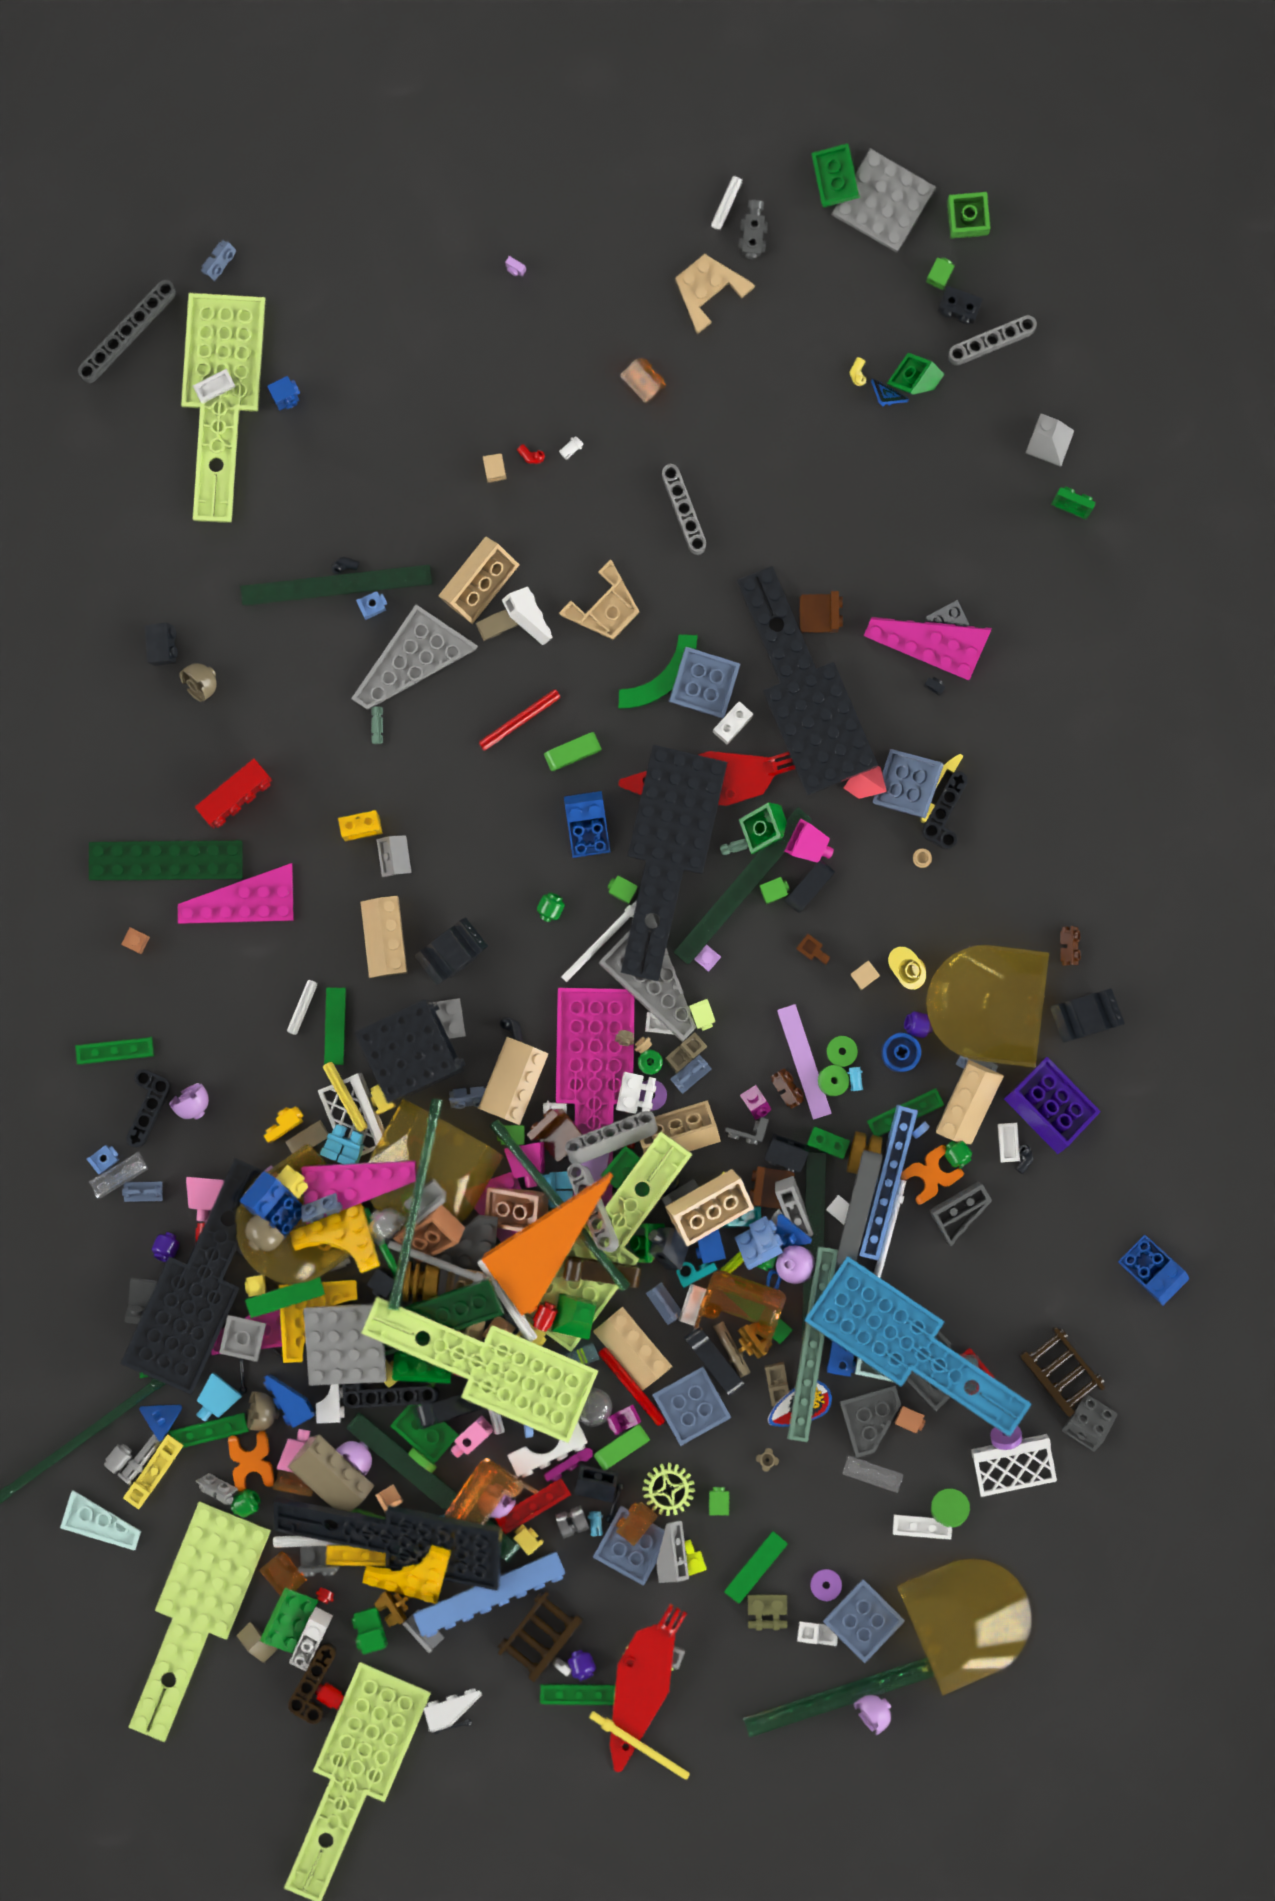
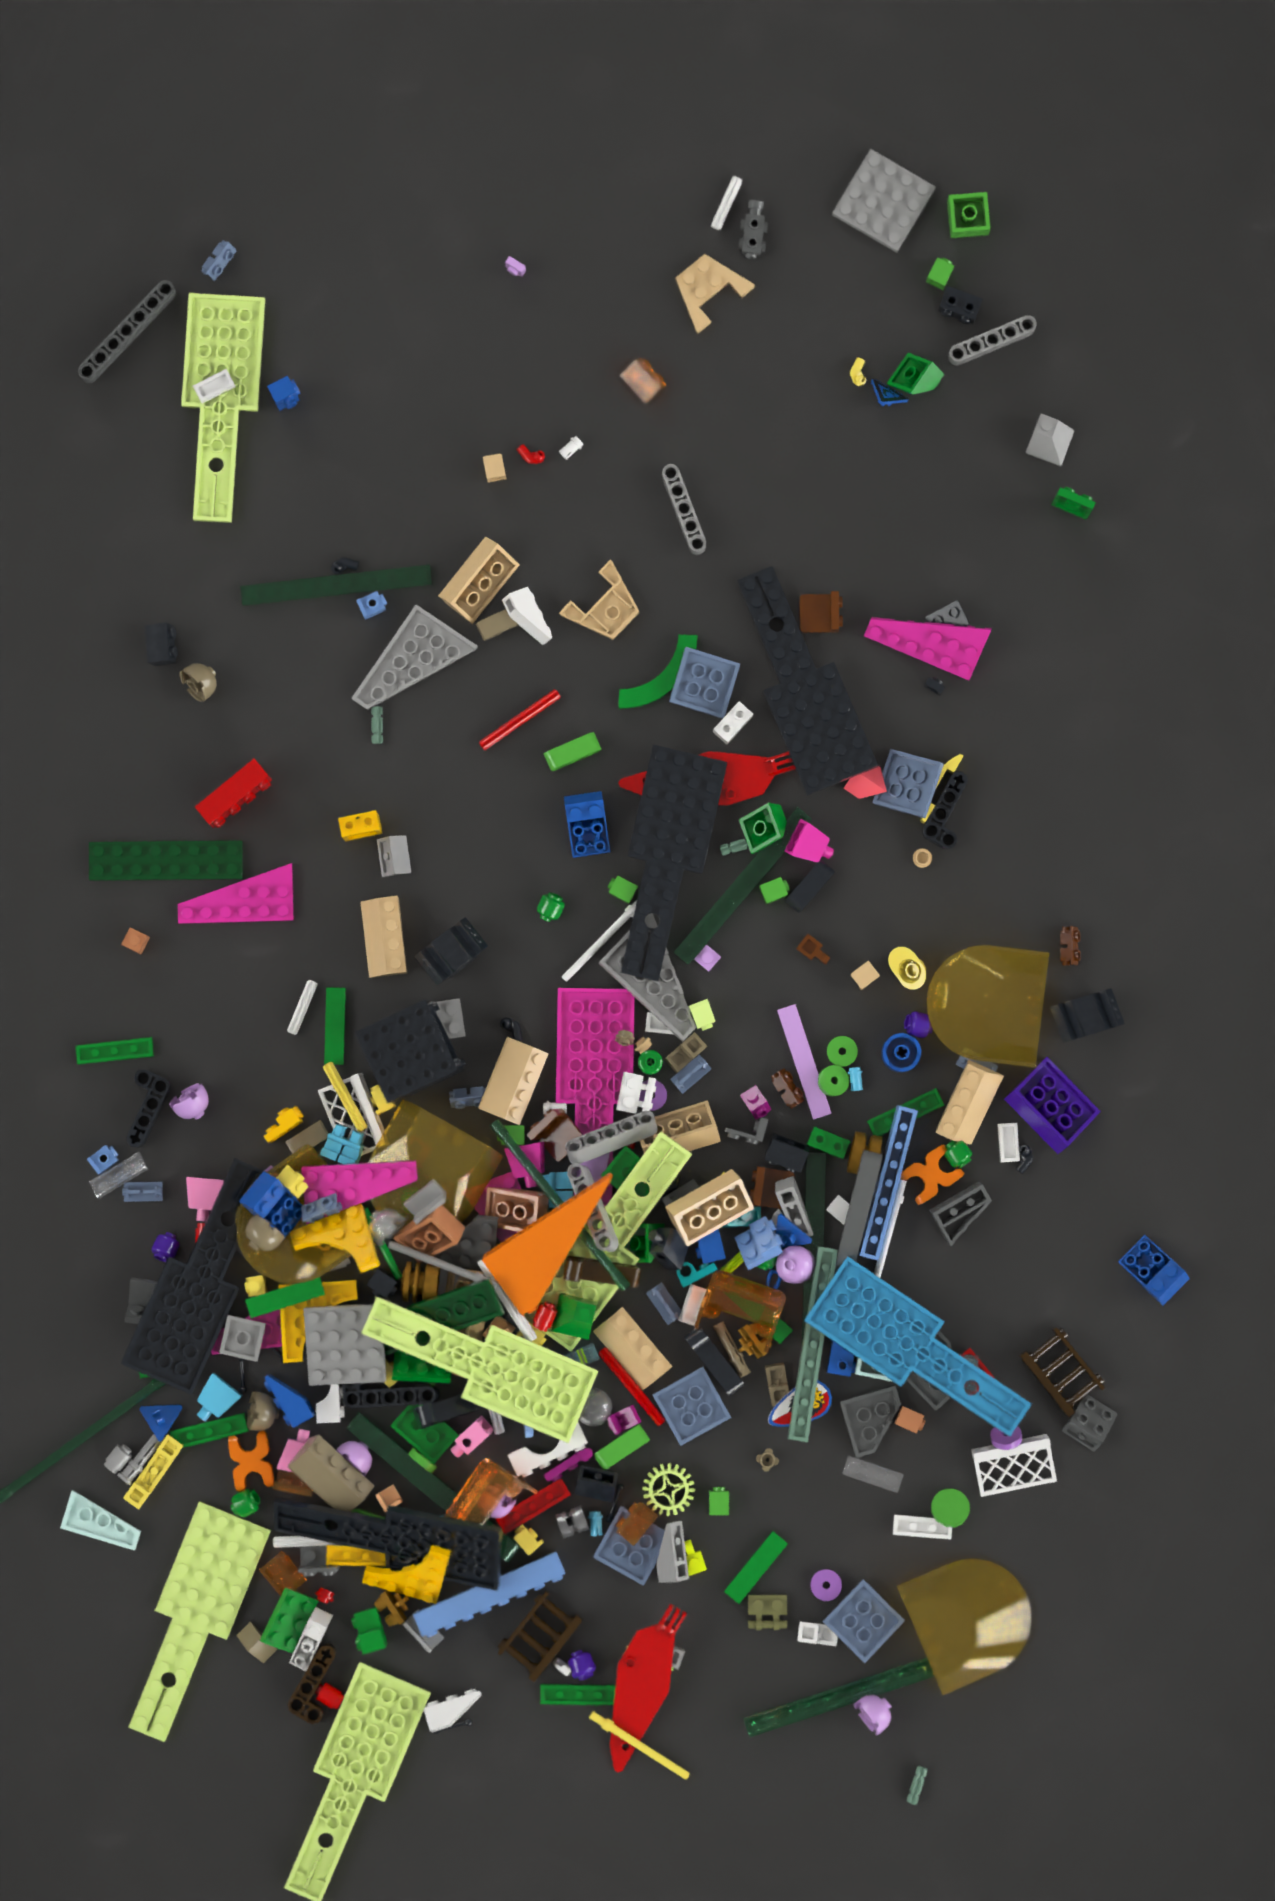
(216, 1487): light grey hinge -> none
(396, 1293): clear green piece -> none
(835, 175): green plate -> none
(917, 1785): none -> sand green axle
(920, 1130): light blue tile -> none

